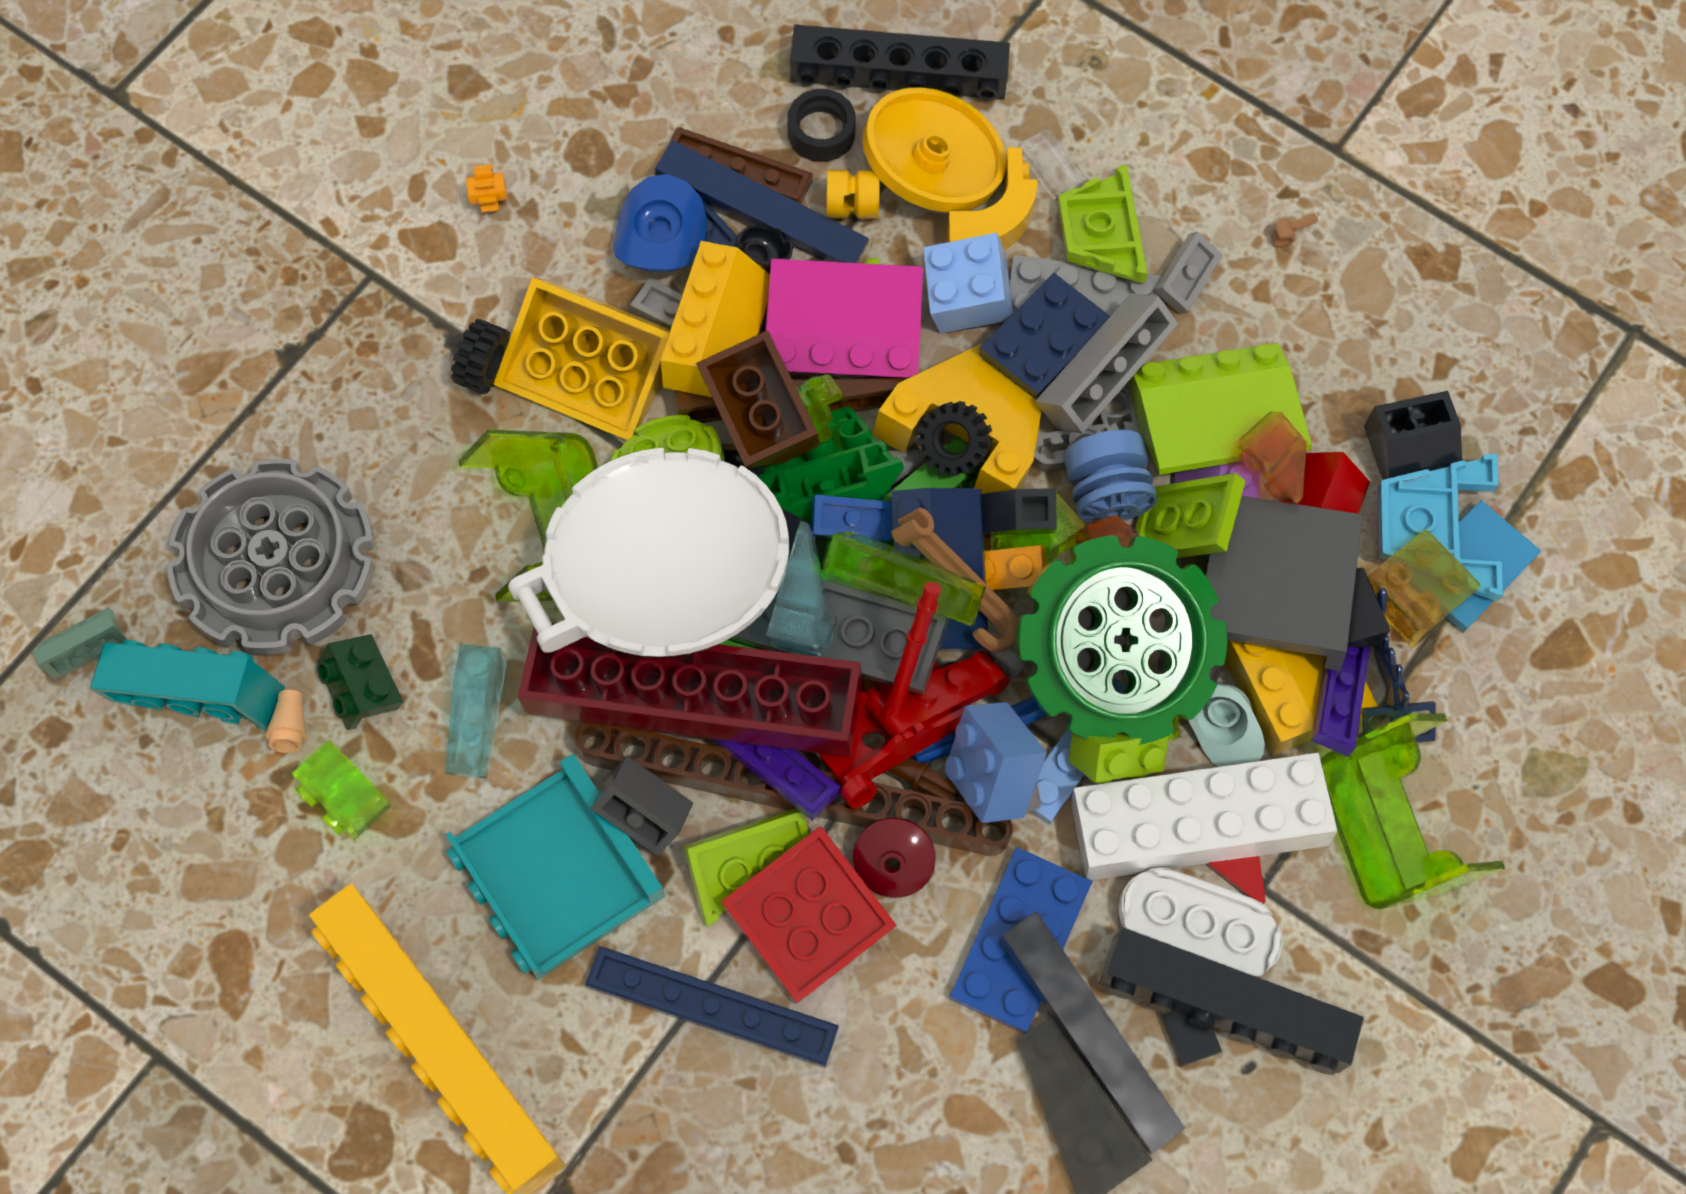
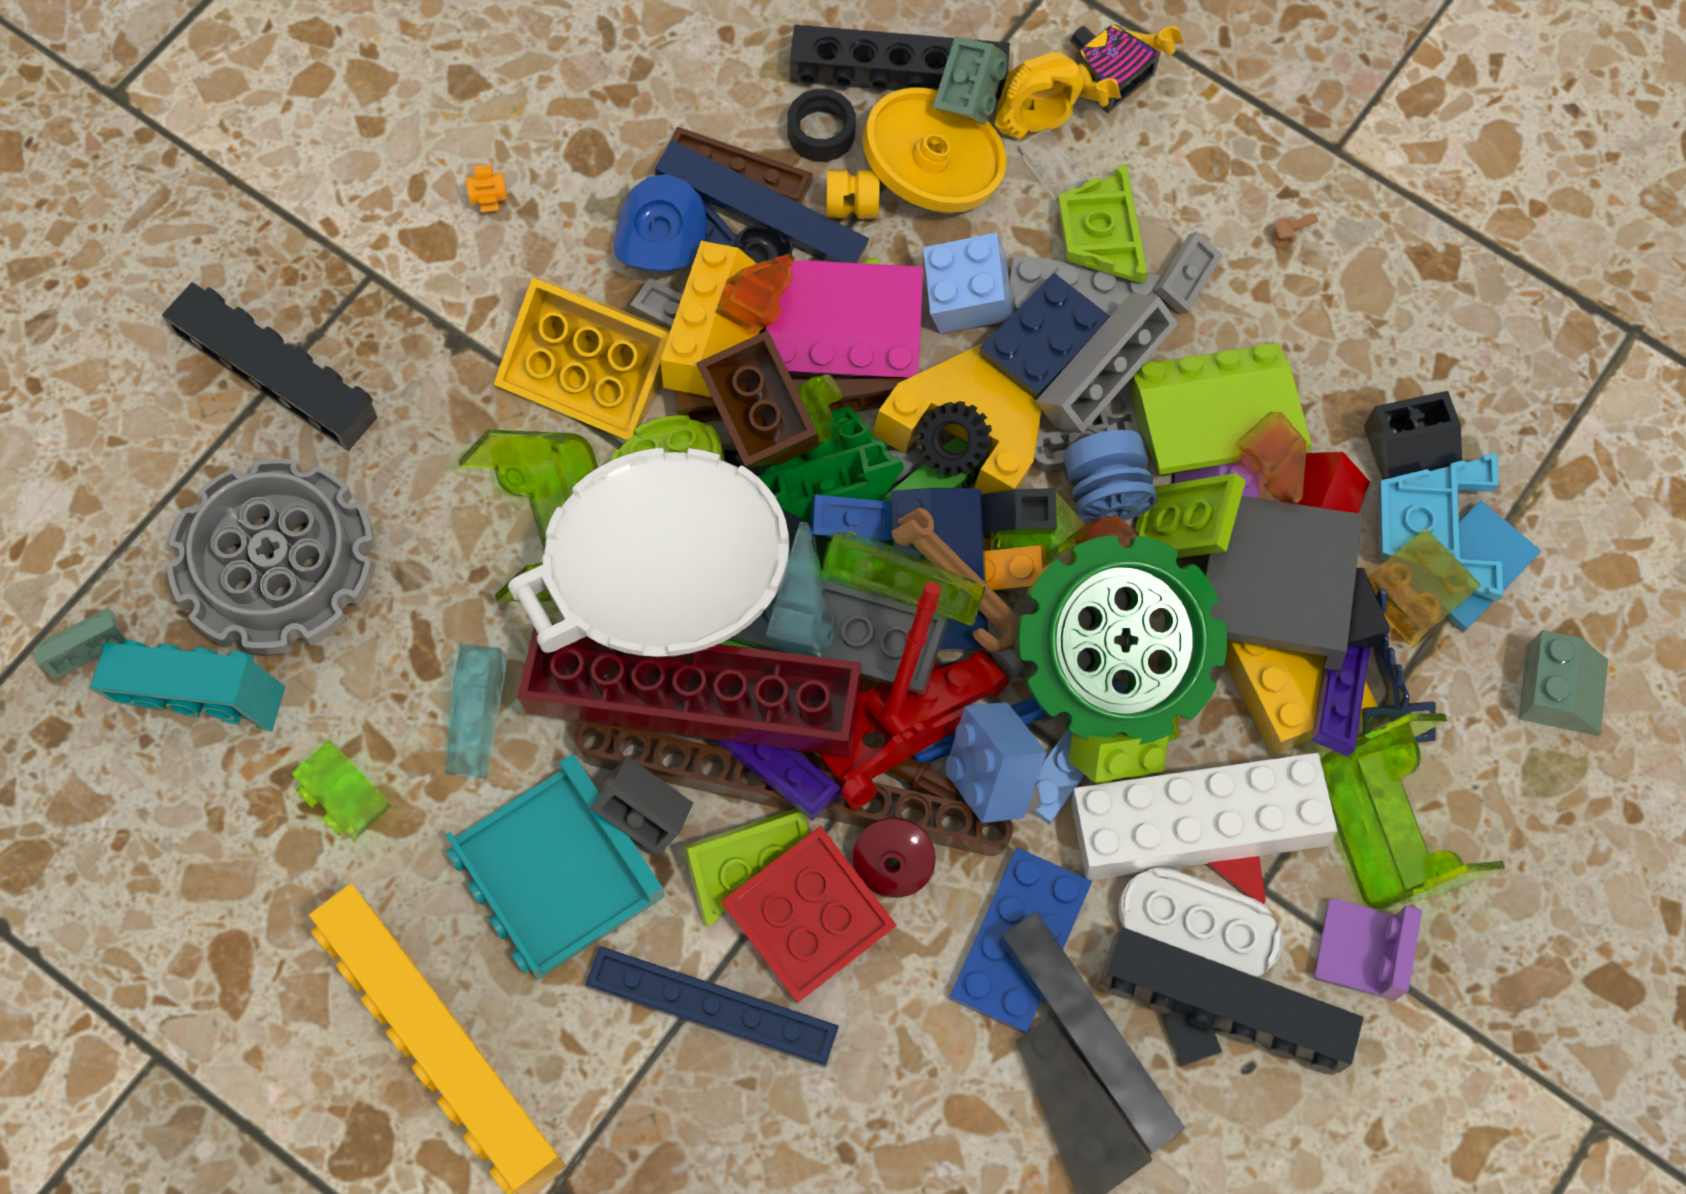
(271, 365): none -> black brick
(287, 724): light nougat cone -> none
(357, 680): dark green bracket -> none
(479, 356): black tyre -> none
(755, 292): none -> clear orange slope
(971, 79): none -> sand green bracket
(1006, 217): yellow arch -> none
(1043, 83): none -> yellow helmet
(1119, 61): none -> torso
(1229, 728): light aqua piece -> none
(1368, 948): none -> medium lavender bracket
(1563, 683): none -> sand green slope

